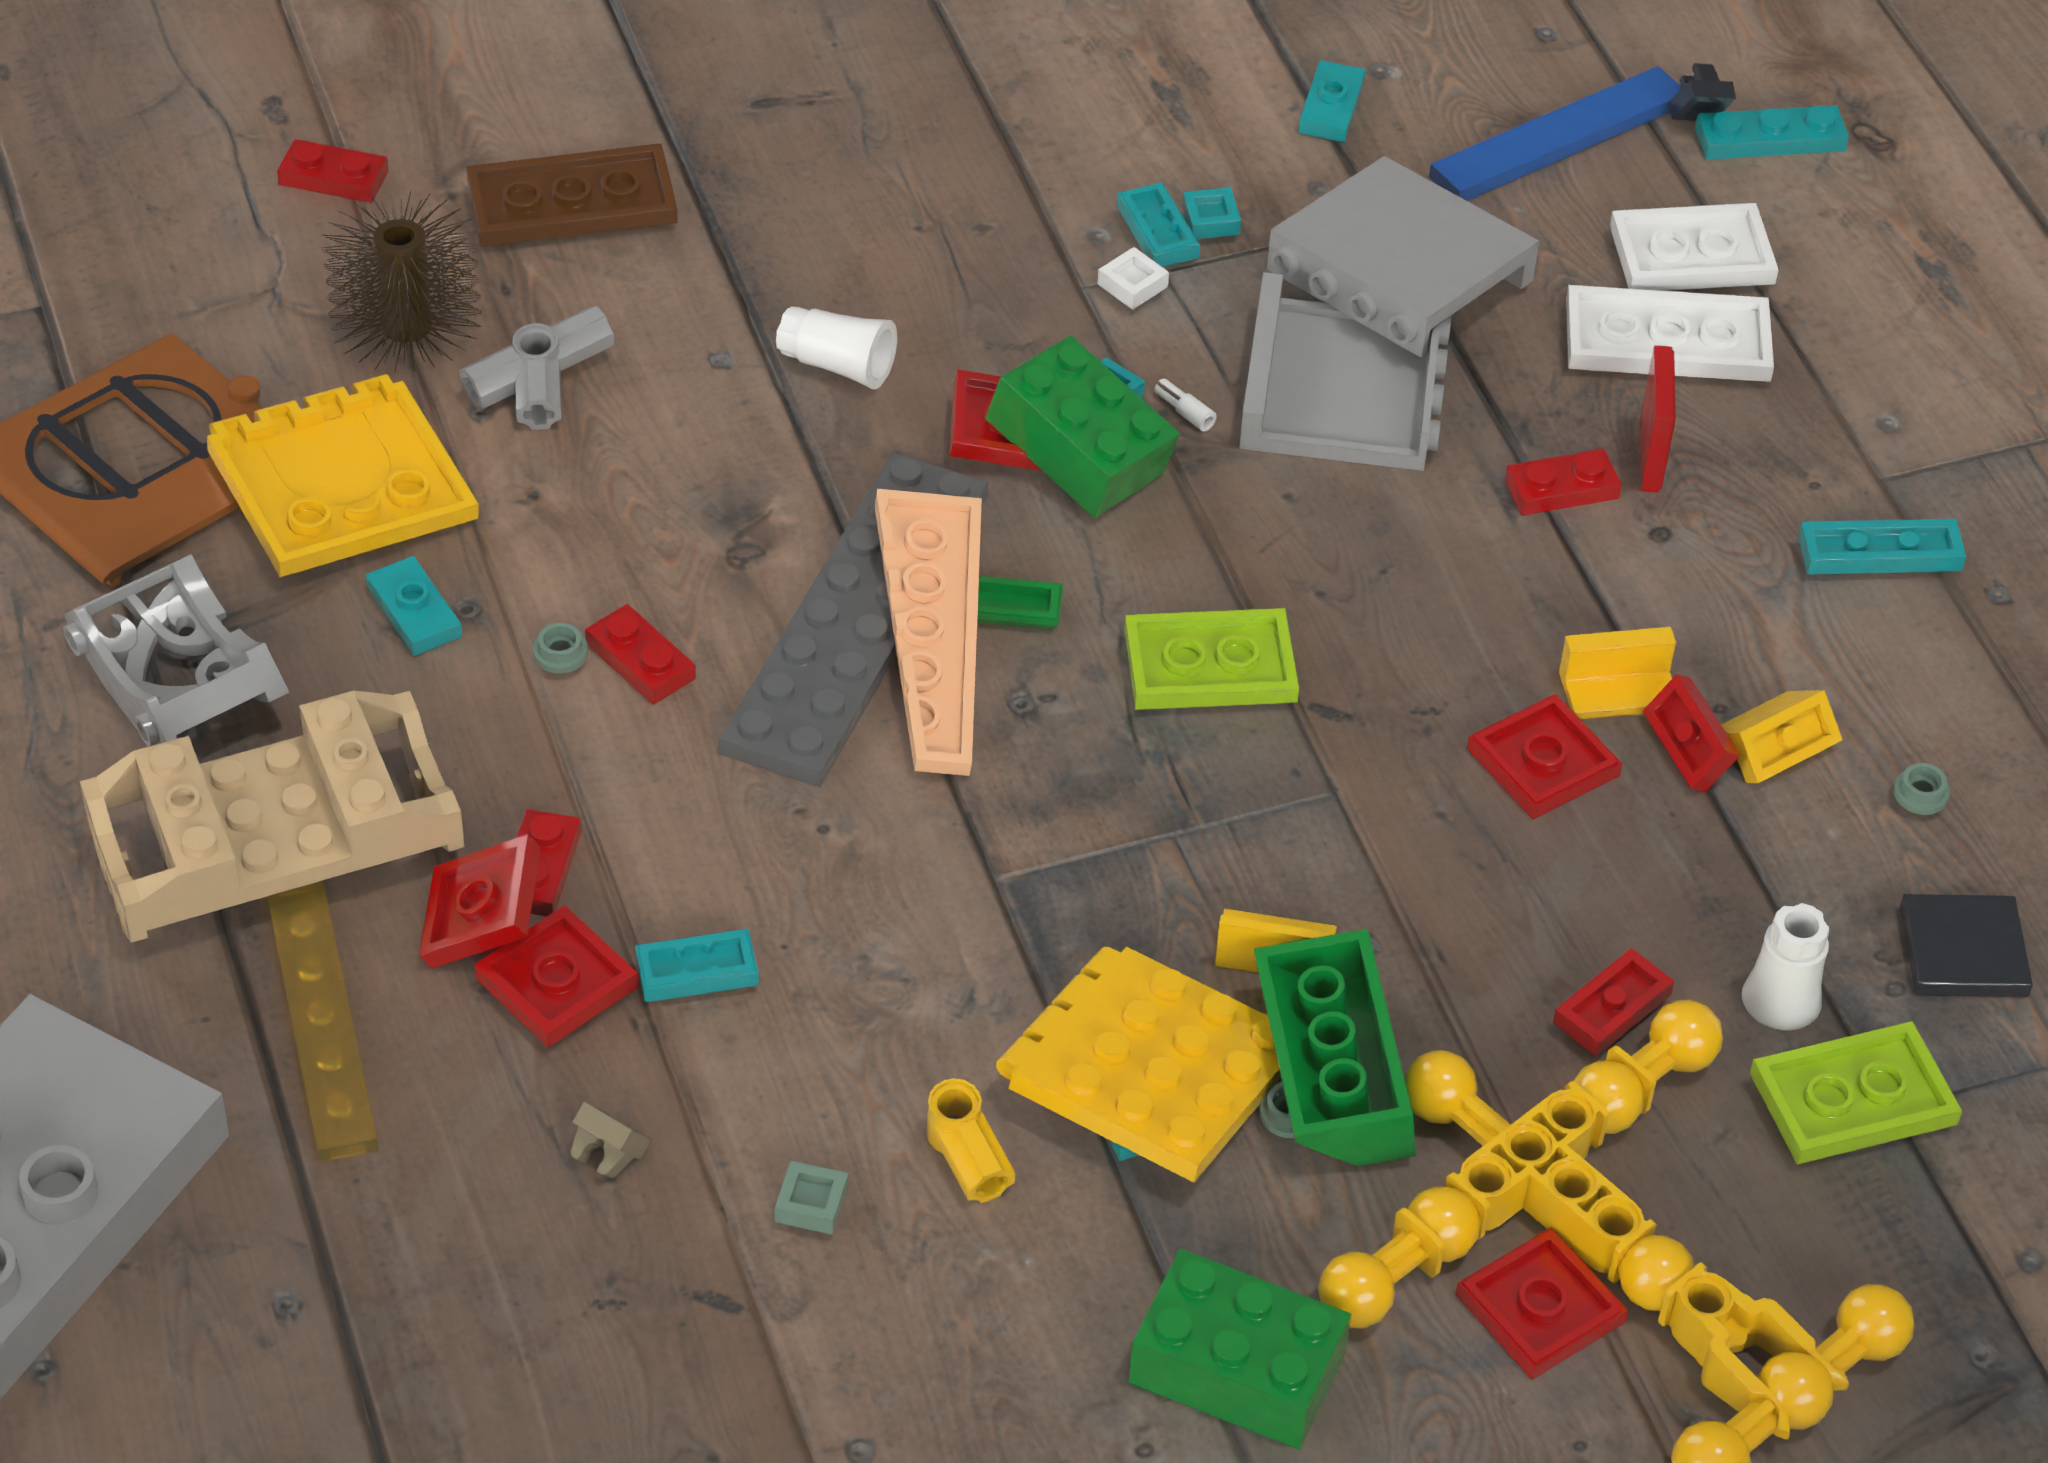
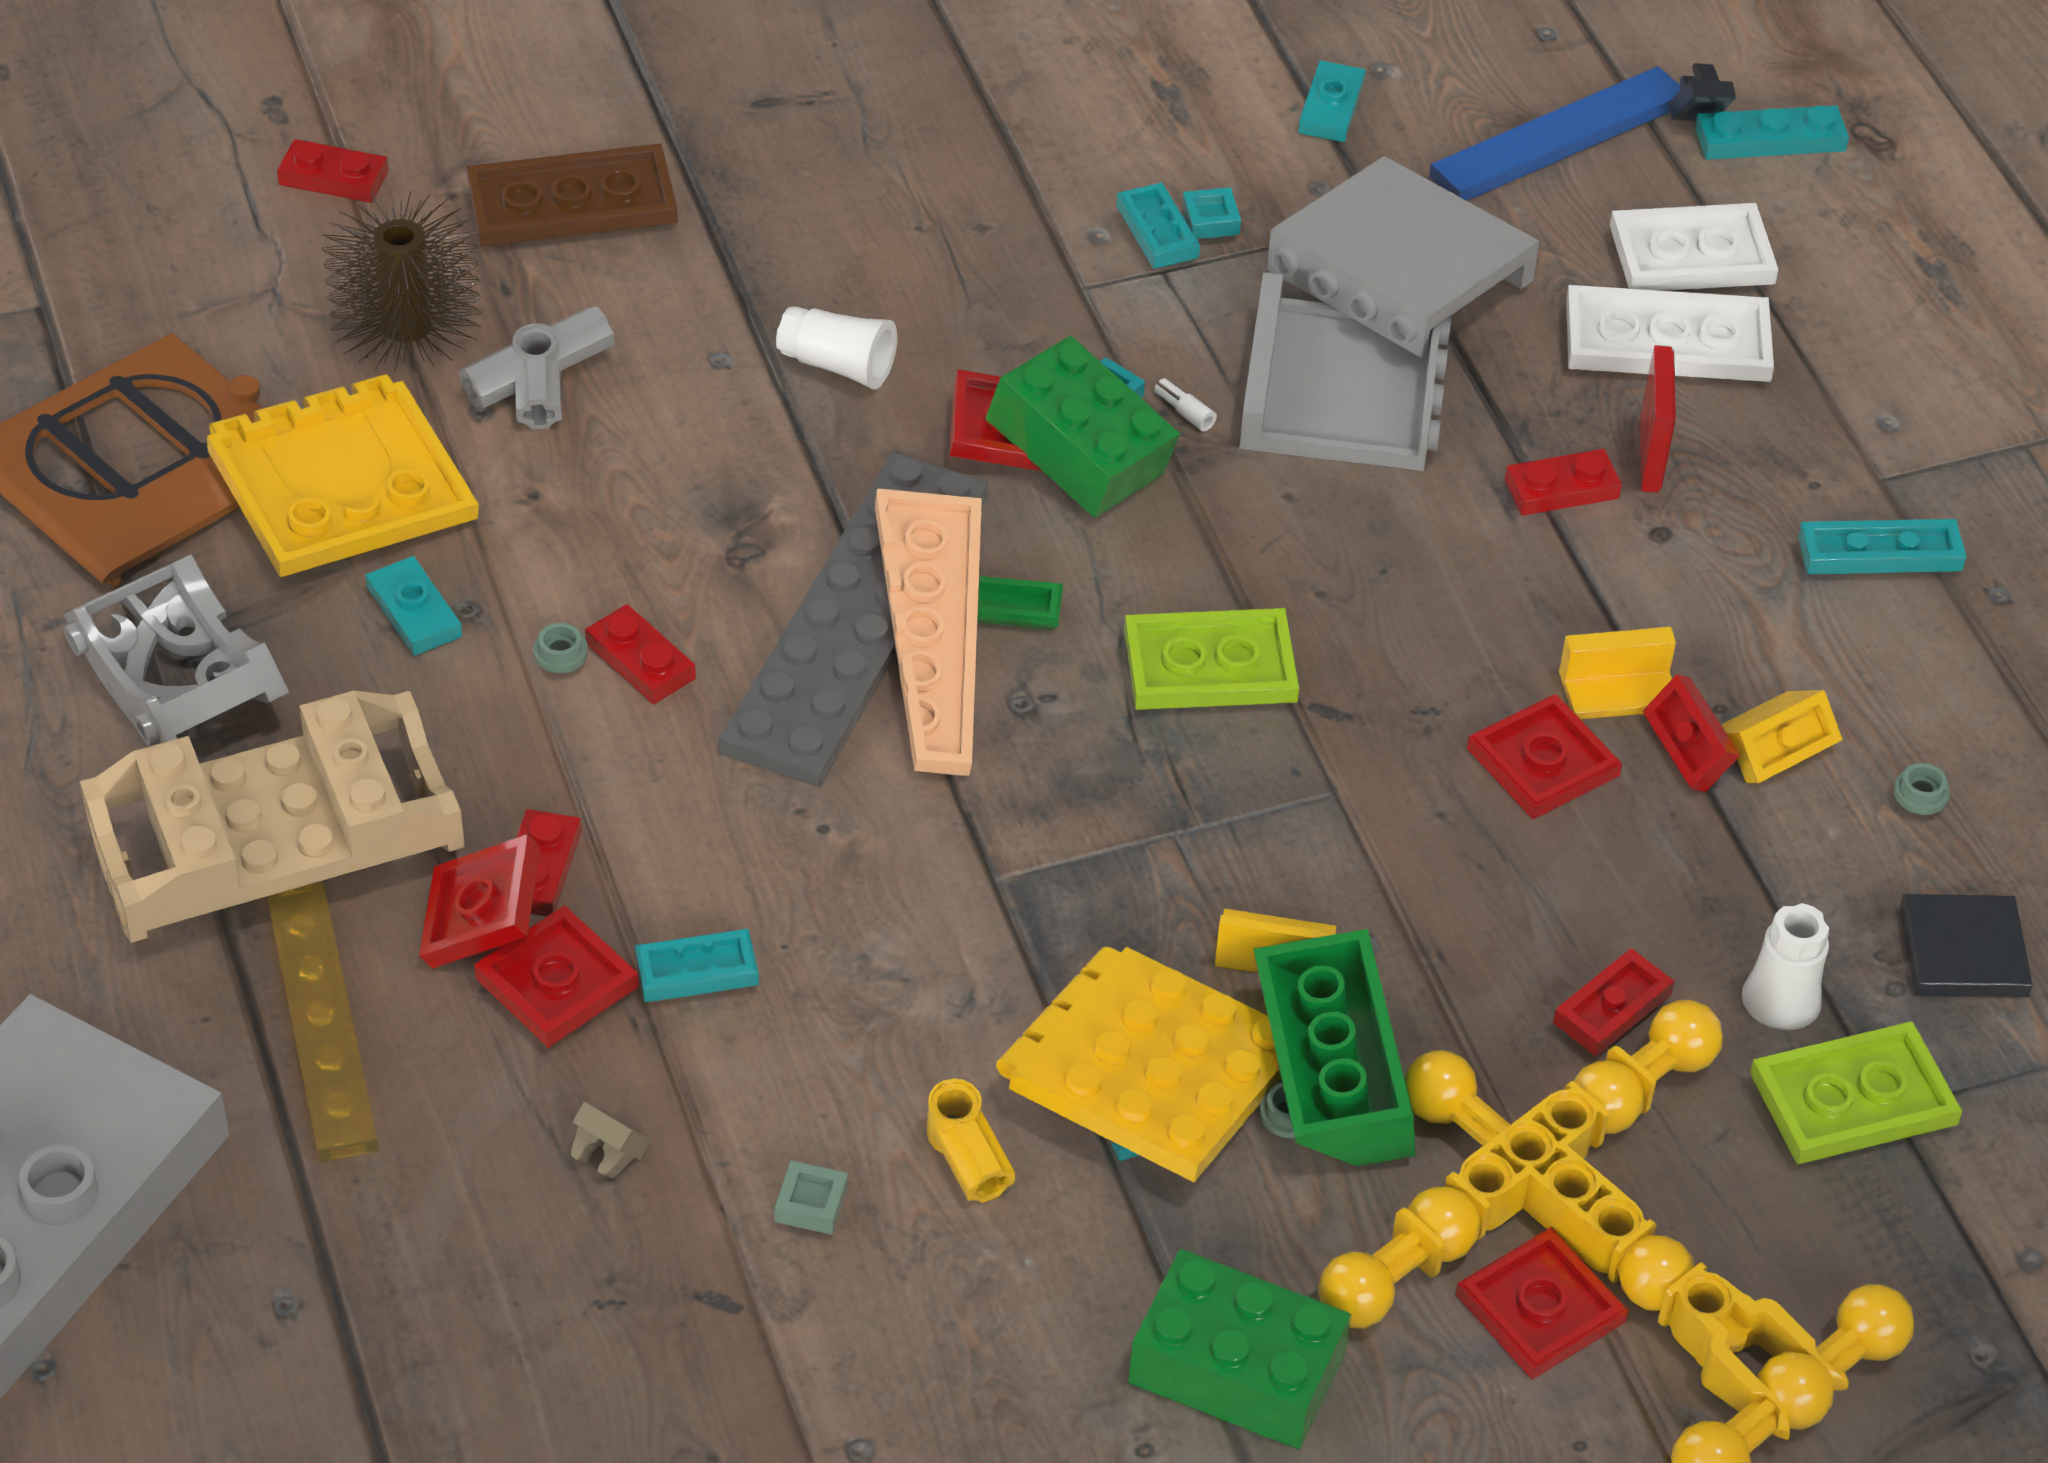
(1133, 278): white plate -> none

